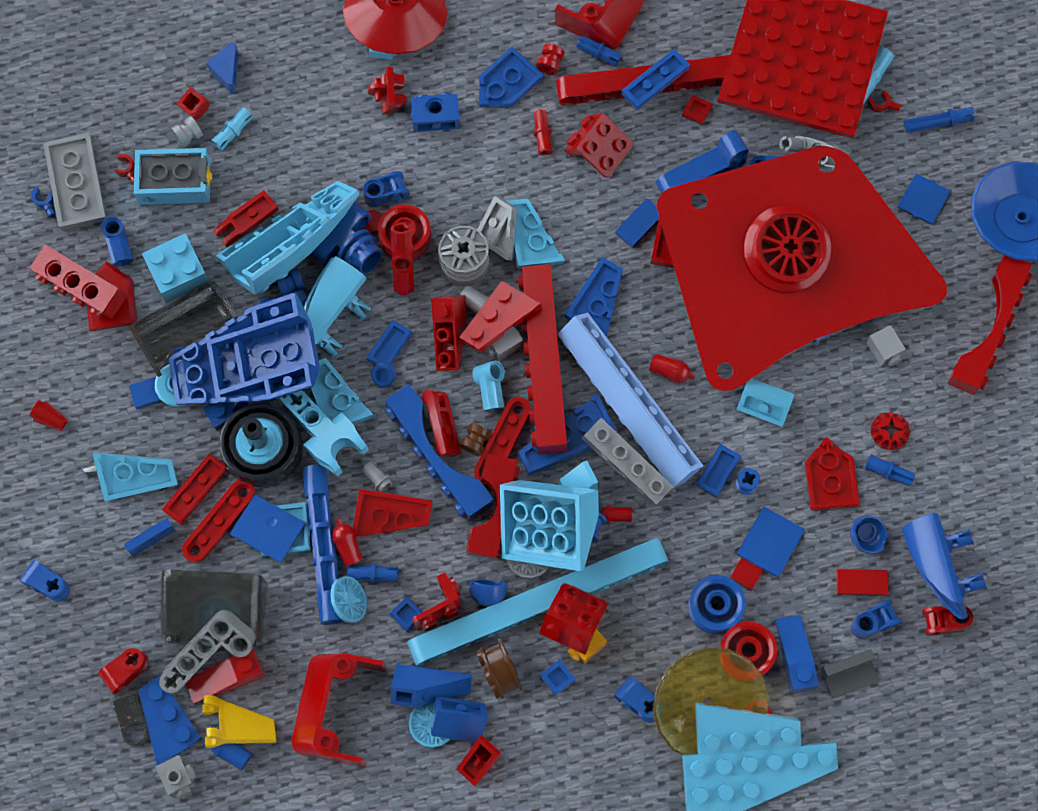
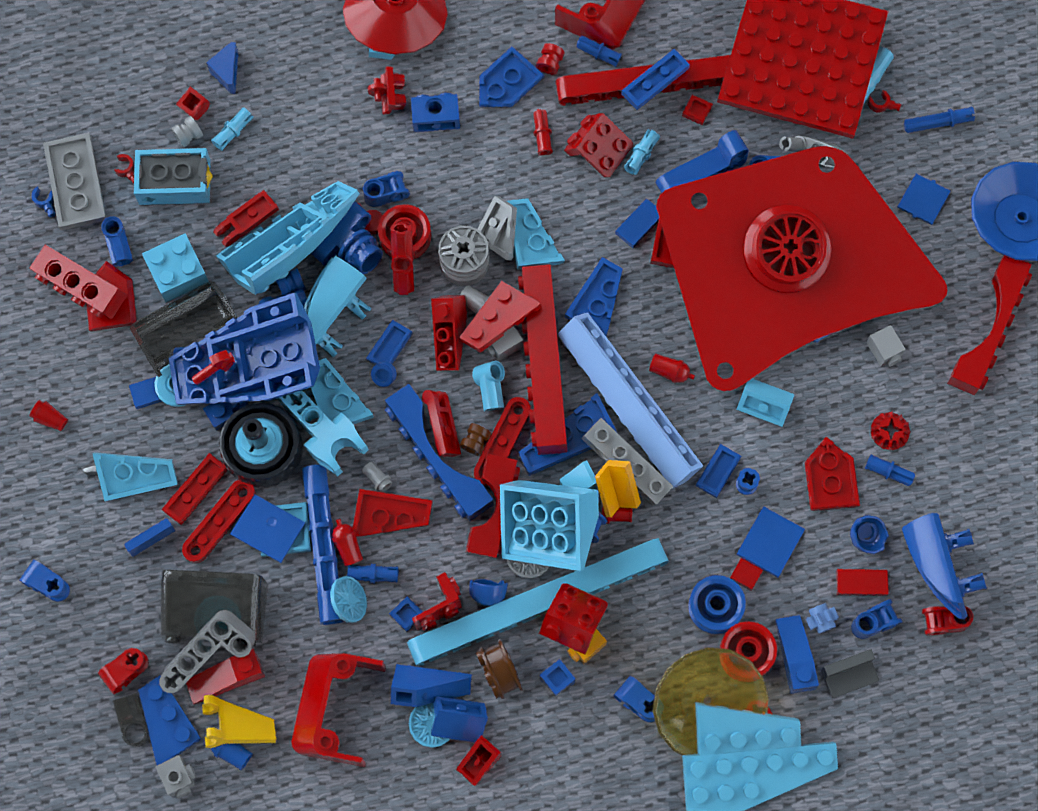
(220, 360): none -> red bar
(617, 486): none -> light orange panel
(642, 152): none -> medium azure pin
(822, 618): none -> medium blue gear

